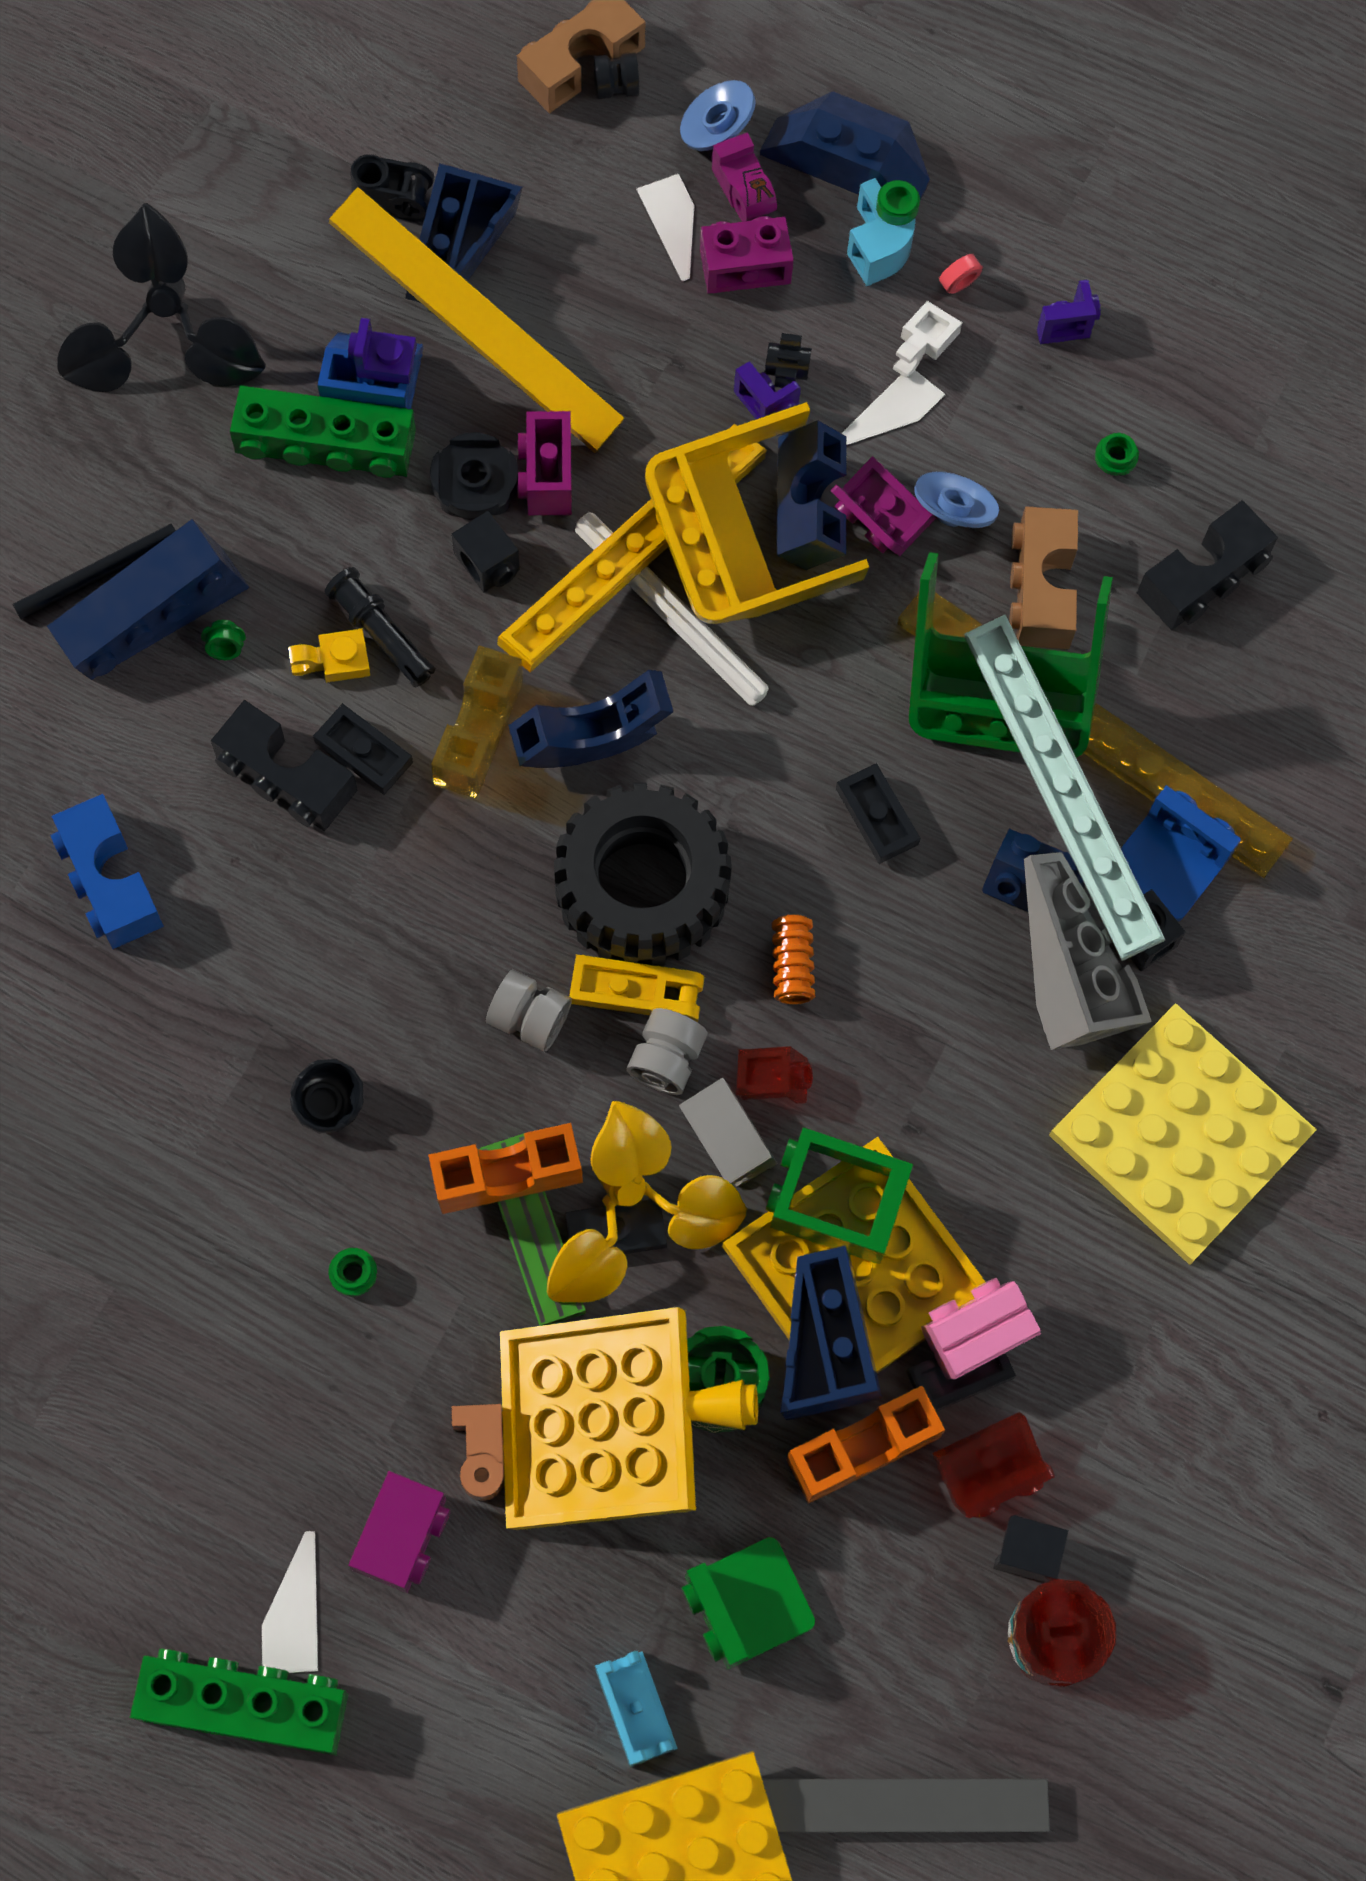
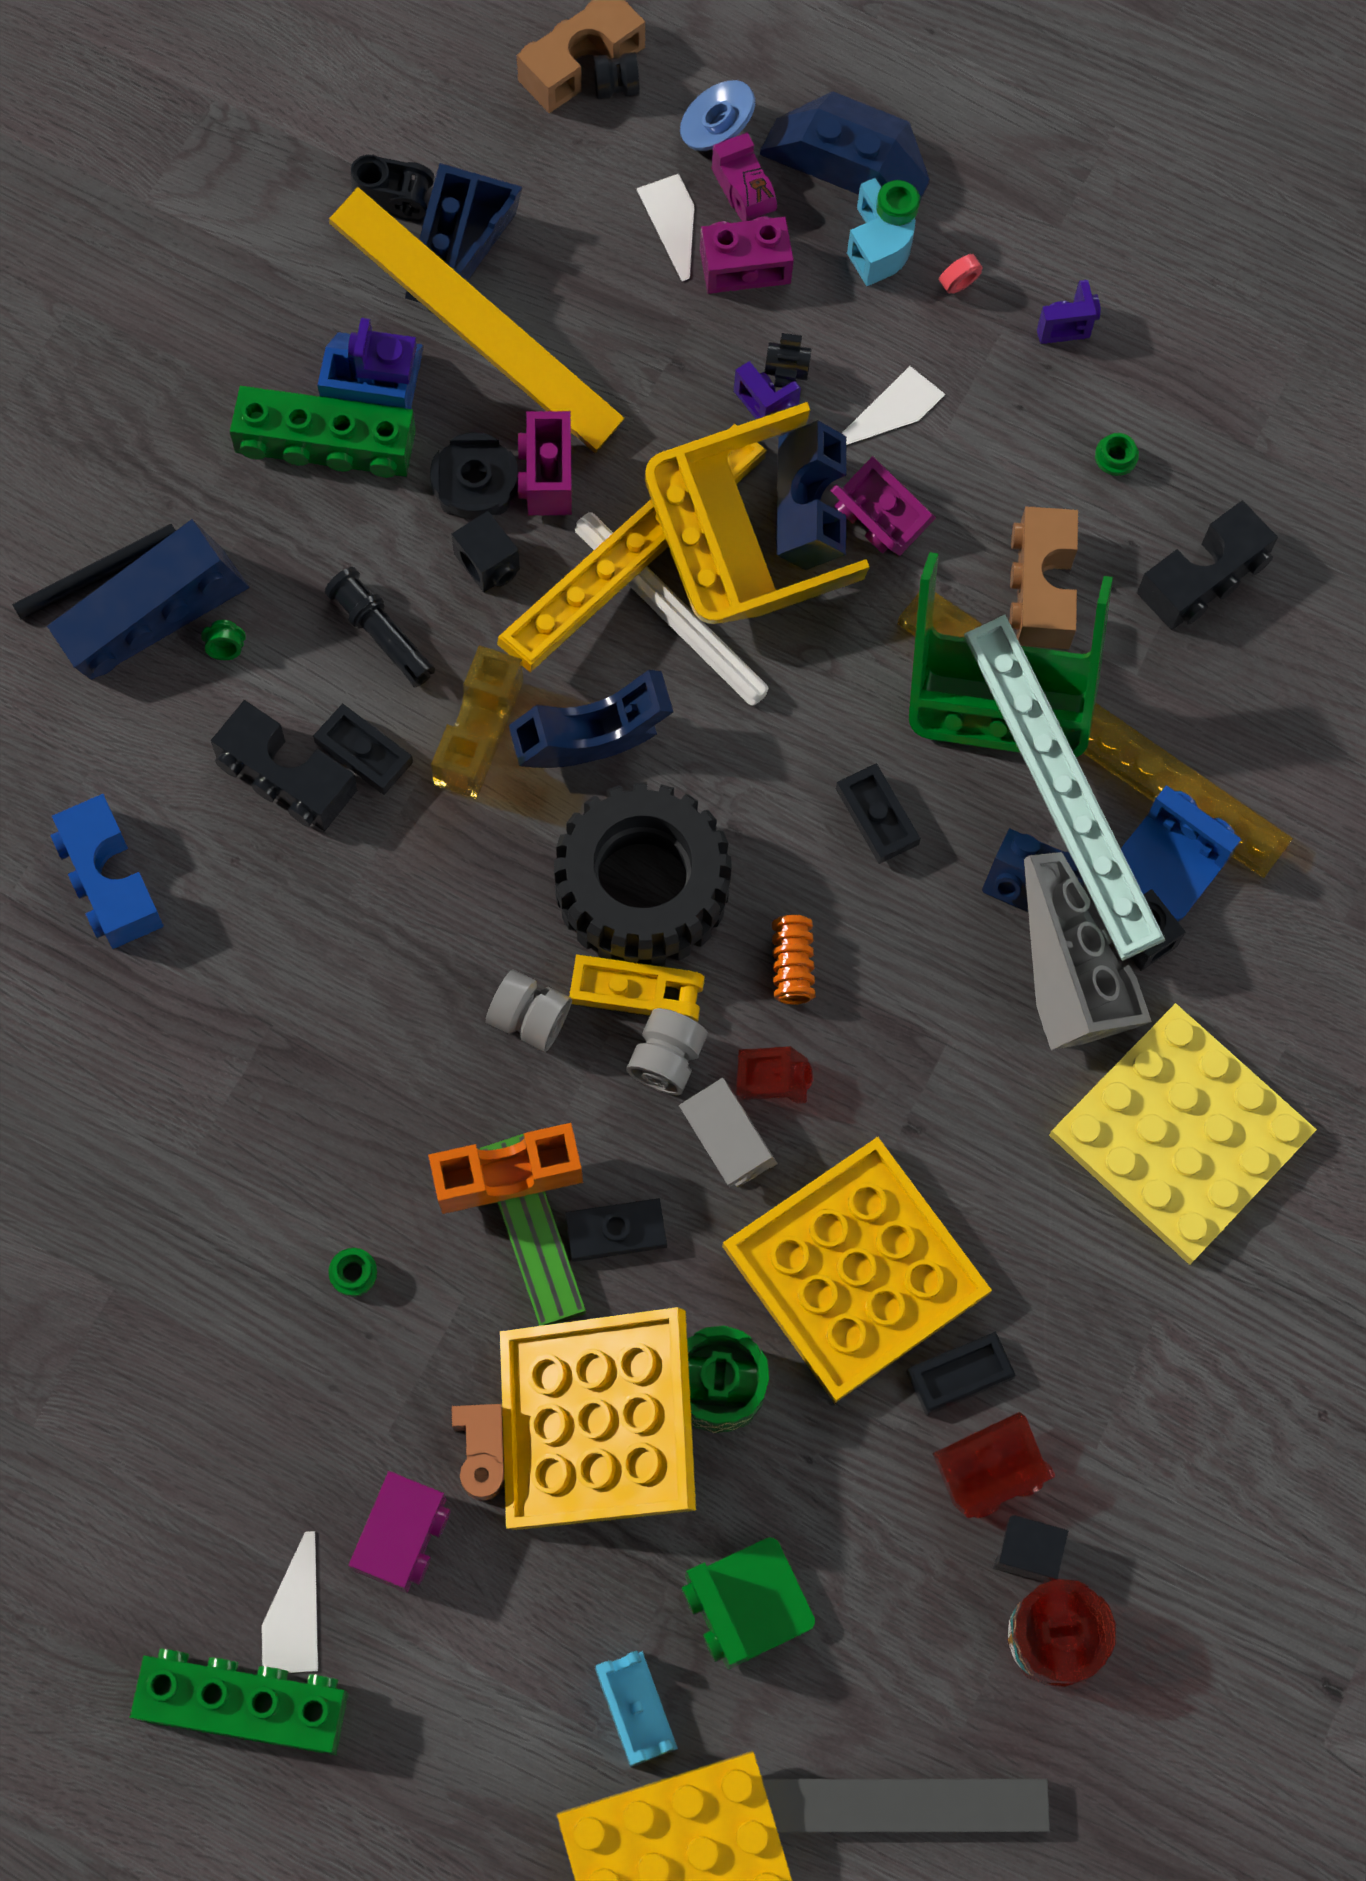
(153, 251): black plant -> none
(327, 1096): black hair -> none
(339, 656): yellow plate -> none
(624, 1151): yellow plant -> none
(725, 1405): yellow cone -> none
(827, 1234): green window -> none
(829, 1342): dark blue wedge -> none
(866, 1445): orange arch -> none
(925, 333): white plate -> none
(956, 500): medium blue dish -> none
(980, 1328): bright pink brick -> none

